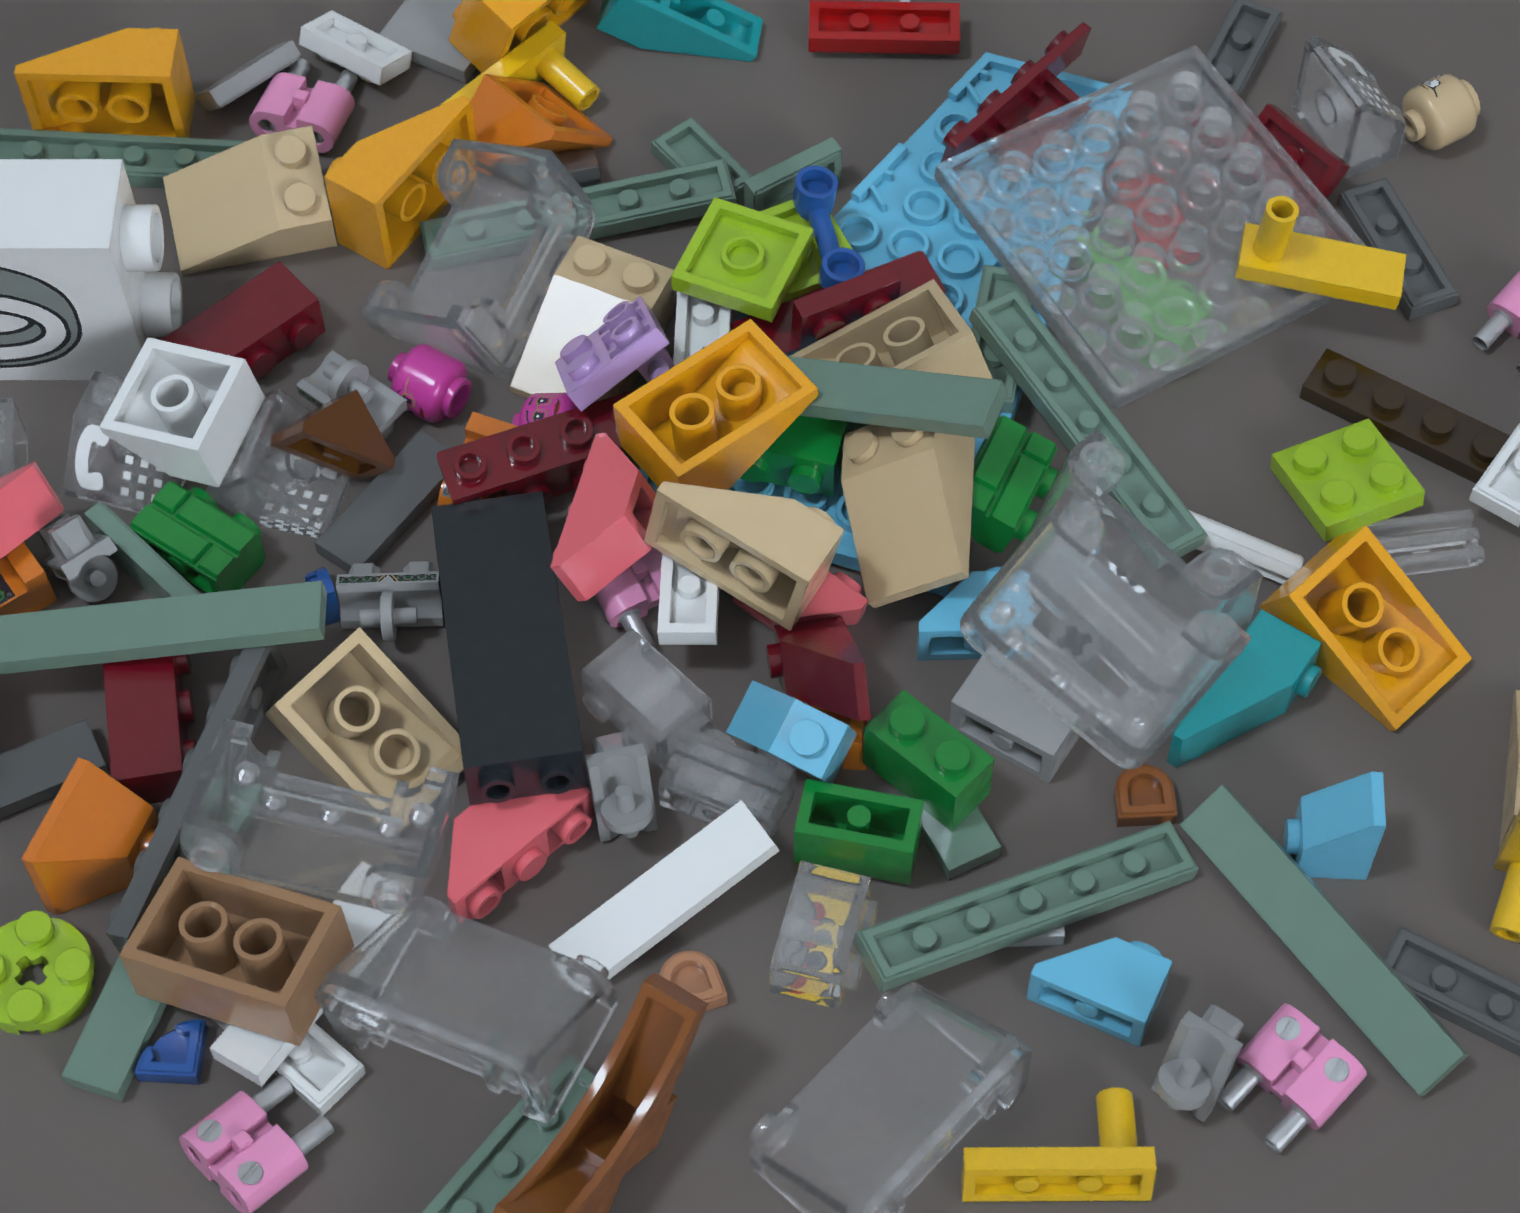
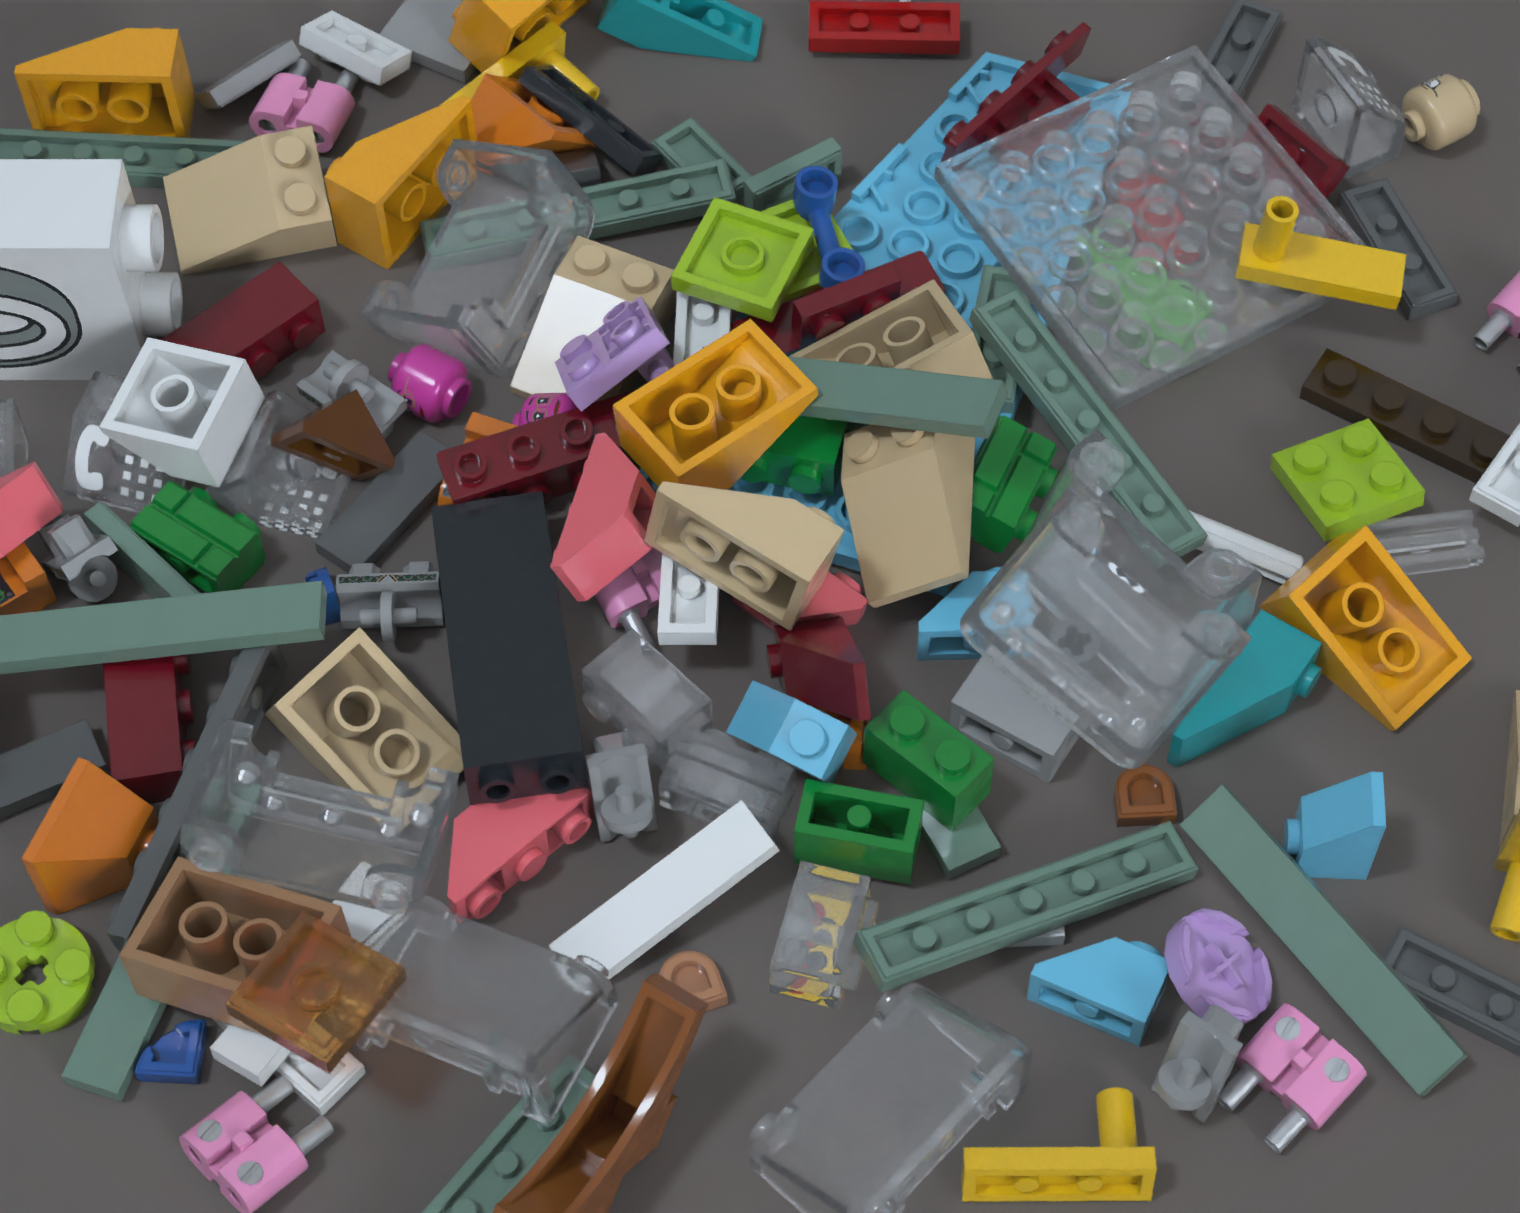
(316, 991): none -> clear orange tile
(591, 119): none -> black tile
(1217, 965): none -> lavender tile

